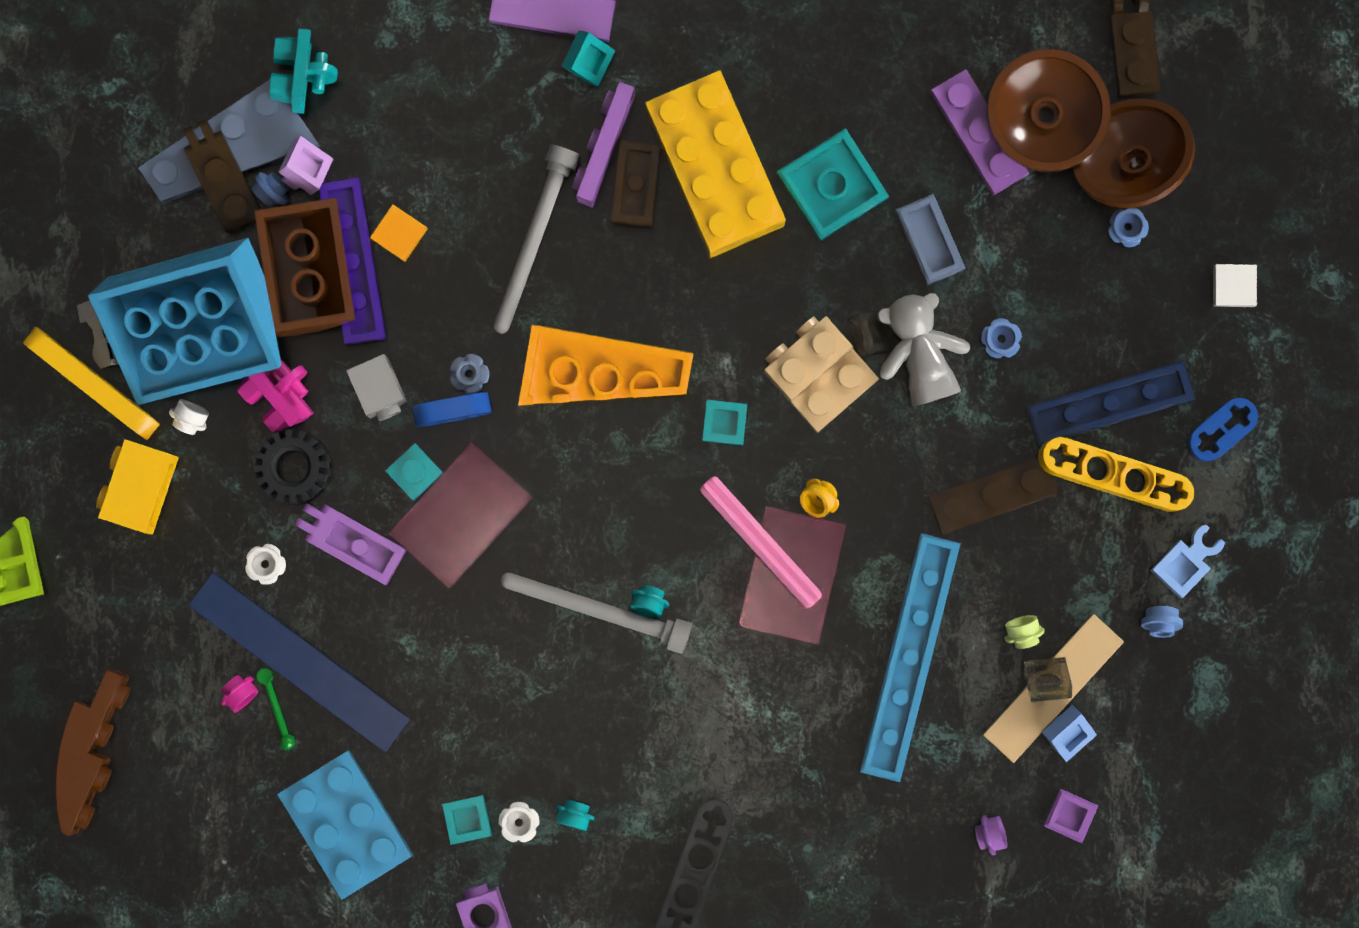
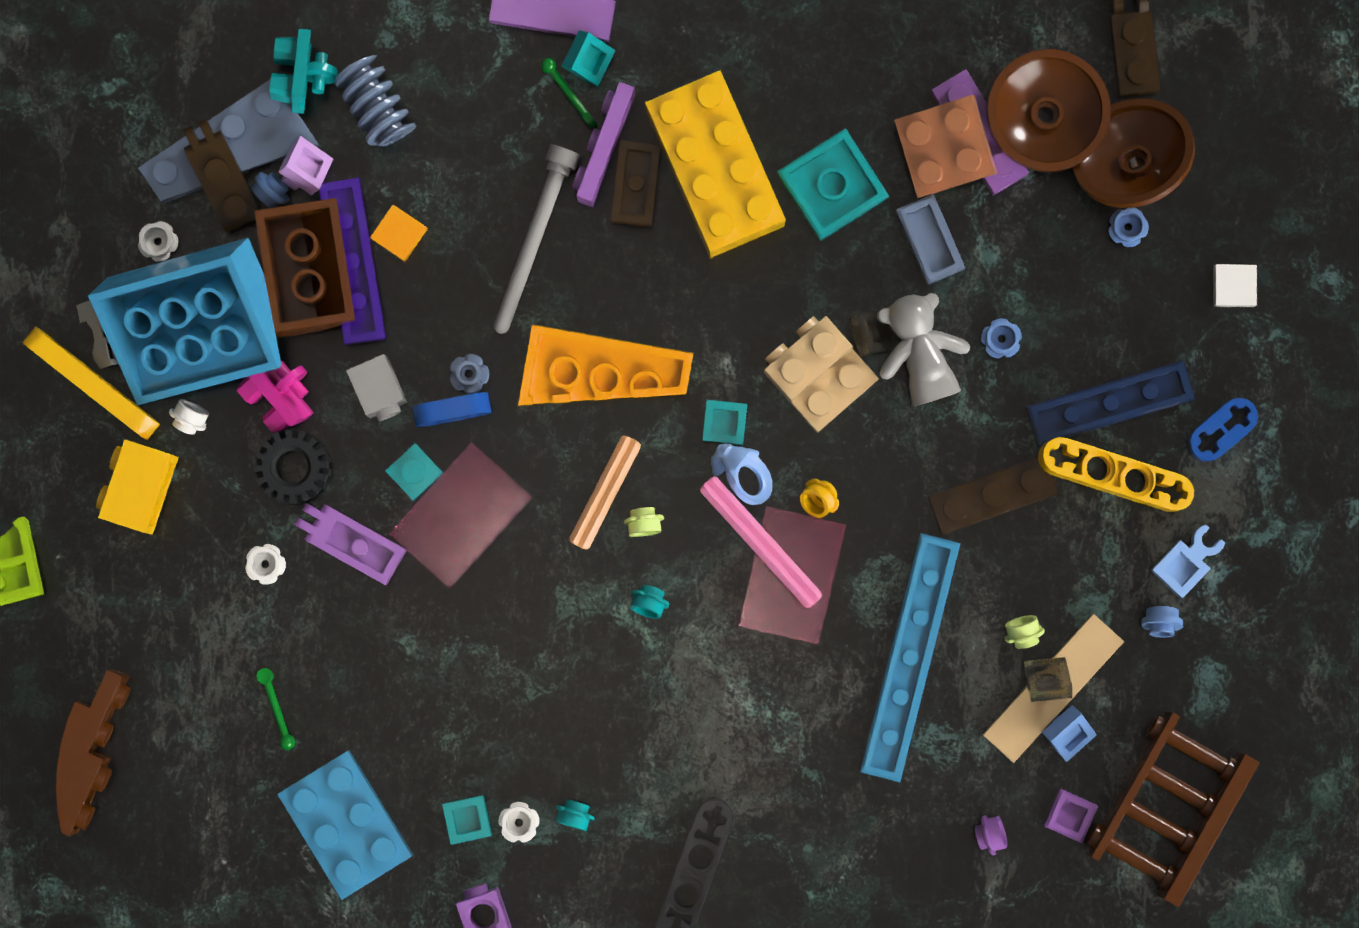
(150, 233): none -> white plate
(238, 693): dark pink plate -> none
(299, 662): dark blue tile -> none
(372, 103): none -> sand blue piece
(549, 66): none -> green hinge
(605, 492): none -> light nougat axle
(643, 522): none -> yellowish green plate
(671, 633): light grey piece -> none
(731, 459): none -> light blue piece
(945, 146): none -> nougat plate
(1213, 808): none -> reddish brown fence

